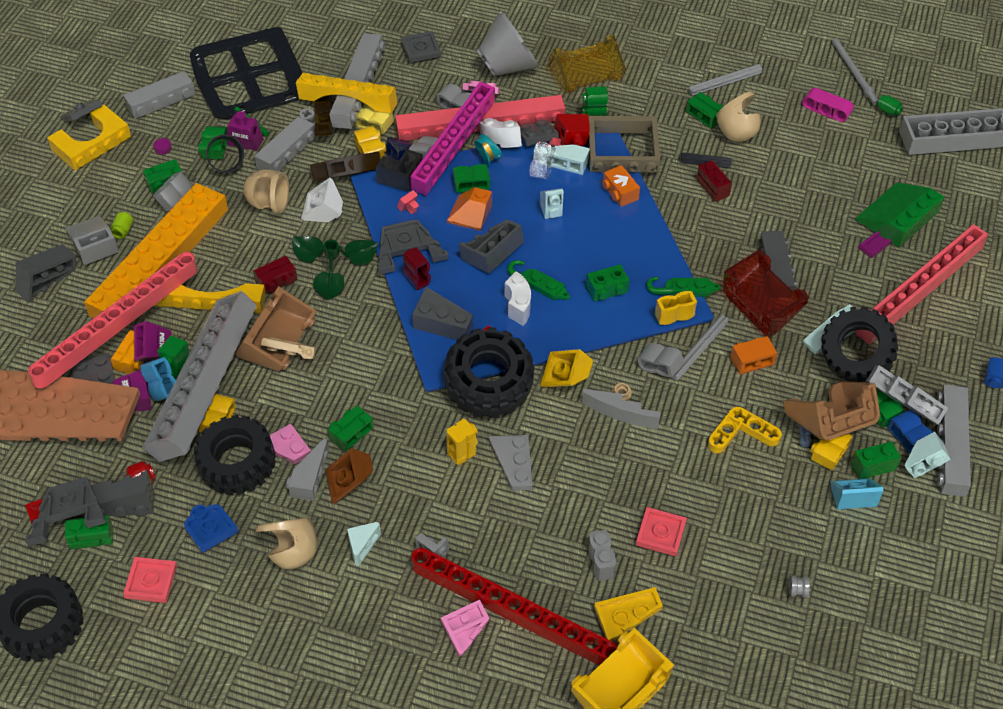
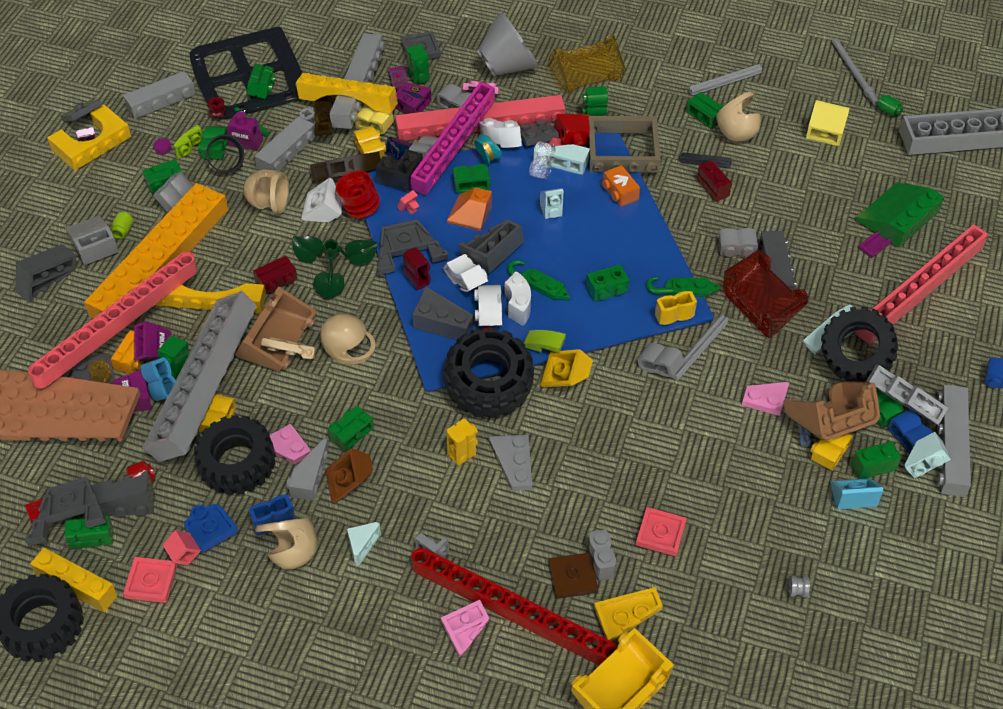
(85, 134): none -> tile
(86, 585): none -> yellow brick
(104, 373): none -> clear yellow wheel
(181, 547): none -> coral brick
(185, 143): none -> lime slope
(216, 107): none -> dark red wheel
(261, 81): none -> green brick
(276, 510): none -> blue brick
(343, 333): none -> tan piece
(358, 194): none -> red wheel
(398, 76): none -> magenta tile
(412, 98): none -> magenta torso
(418, 64): none -> green brick
(465, 273): none -> white brick
(489, 305): none -> white brick
(545, 339): none -> lime slope
(573, 575): none -> reddish brown plate
(623, 388): tan plate -> none
(626, 411): light grey slope -> none
(737, 242): none -> light grey brick
(738, 424): yellow beam -> none
(753, 355): orange brick -> none
(766, 397): none -> bright pink wing
(827, 123): none -> light yellow slope
(828, 104): dark pink beam -> none

